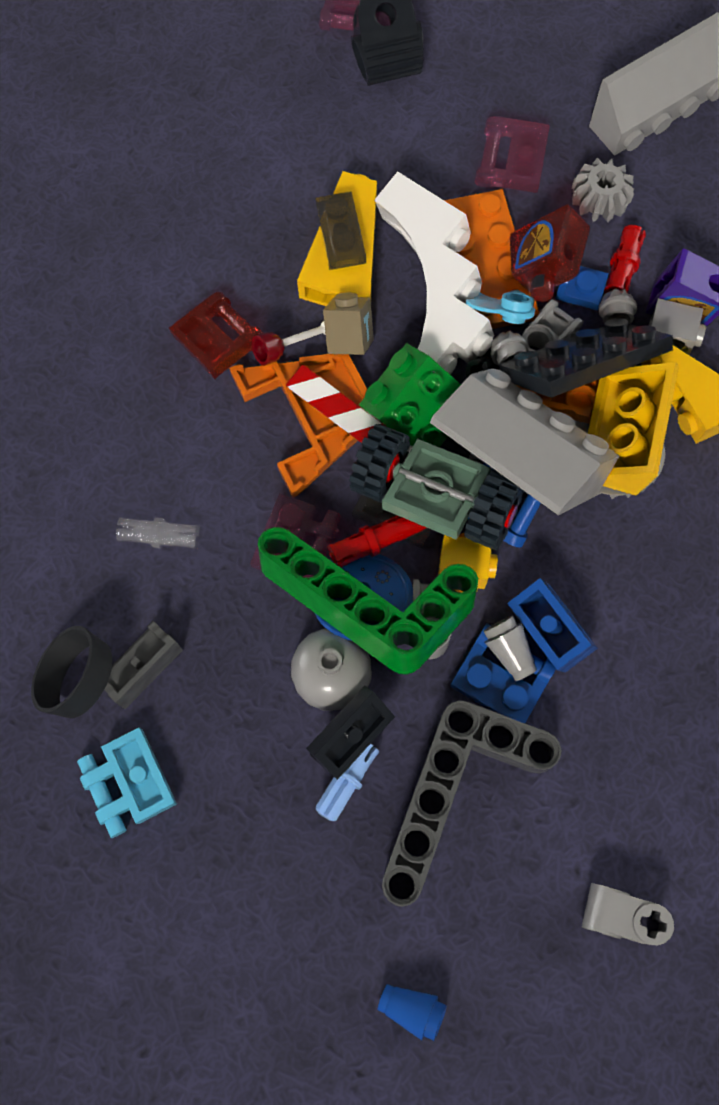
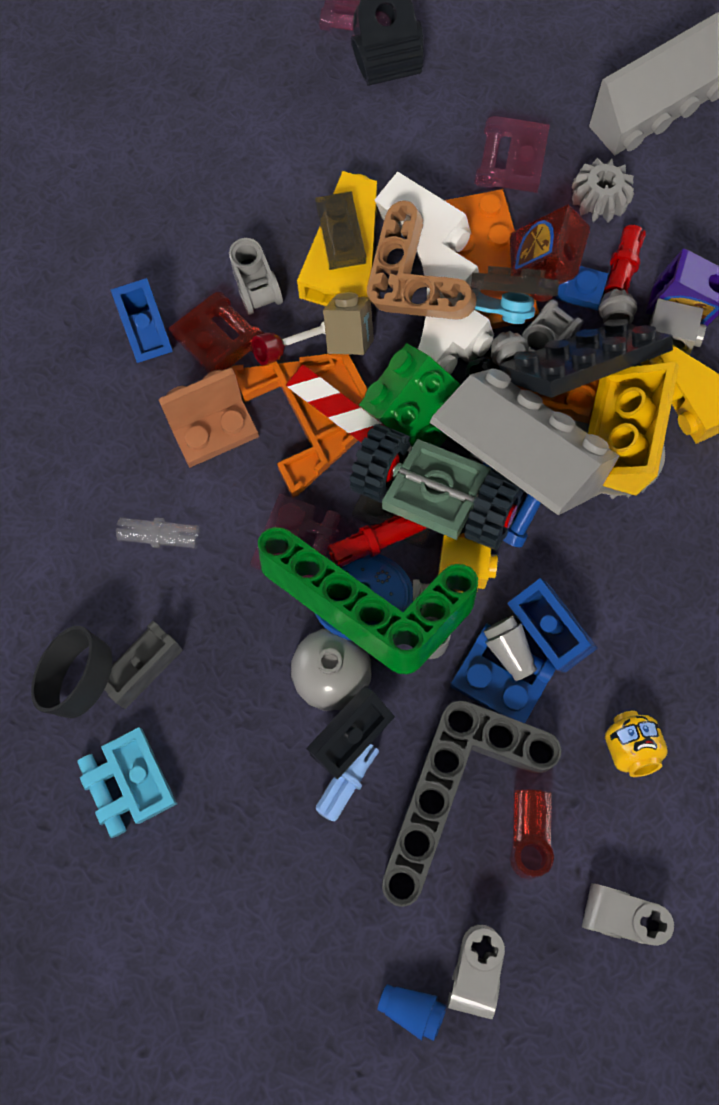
(141, 320): none -> blue slope
(208, 416): none -> nougat bracket
(255, 280): none -> light grey piece
(405, 283): none -> medium nougat beam
(477, 979): none -> light grey piece
(529, 282): none -> clear smoke plate
(532, 829): none -> clear red piece
(636, 744): none -> yellow head

